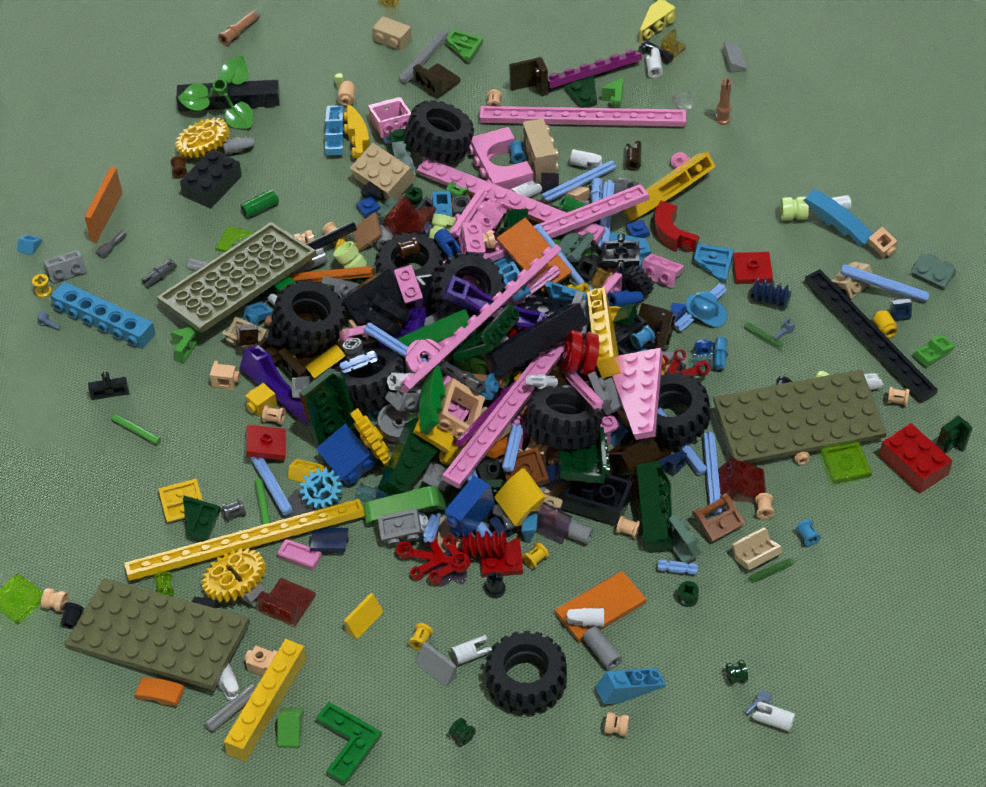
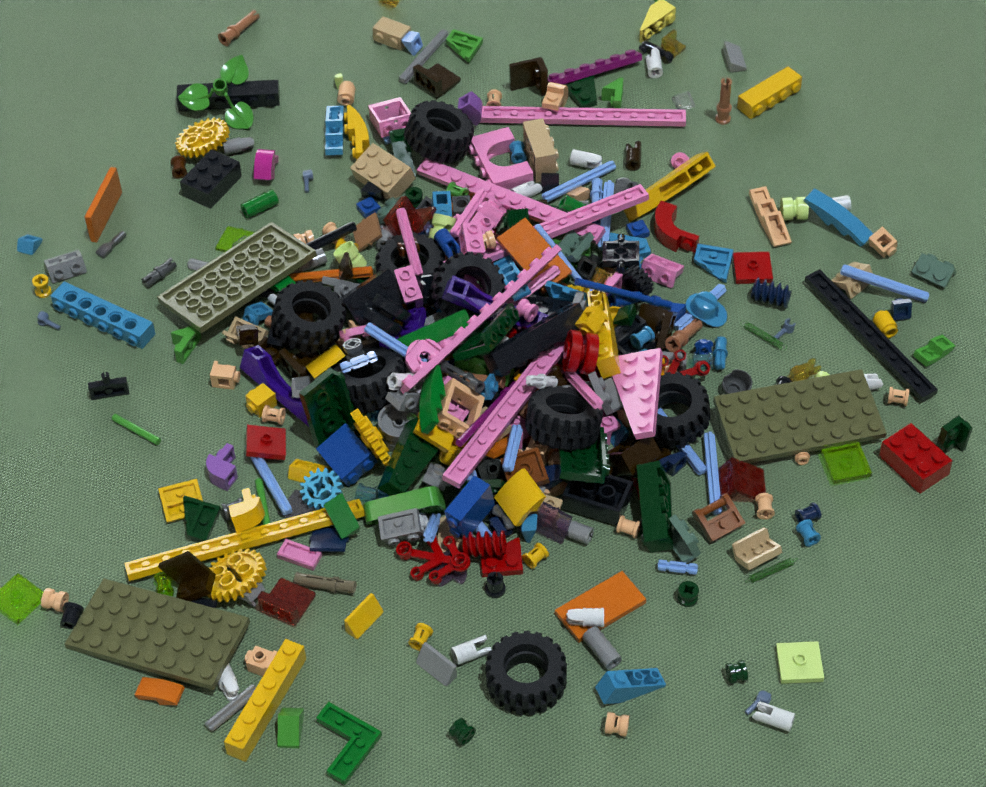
(191, 574): none -> dark brown bracket
(220, 469): none -> medium lavender brick
(247, 513): none -> yellow brick
(265, 164): none -> dark pink brick
(307, 175): none -> sand blue hand
(320, 582): none -> dark tan pin
(342, 516): none -> green slope
(346, 267): none -> dark brown slope
(409, 241): none -> bright pink axle
(412, 42): none -> light blue slope
(472, 106): none -> medium lavender brick
(527, 310): none -> bright pink wheel
(555, 96): none -> light nougat brick
(591, 320): none -> yellow brick
(652, 300): none -> blue bar
(681, 337): none -> nougat pin
(736, 381): none -> dark grey hair
(769, 92): none -> yellow brick
(769, 216): none -> light nougat slope
(799, 662): none -> yellowish green plate
(803, 371): none -> clear yellow plate
(811, 512): none -> dark blue bush

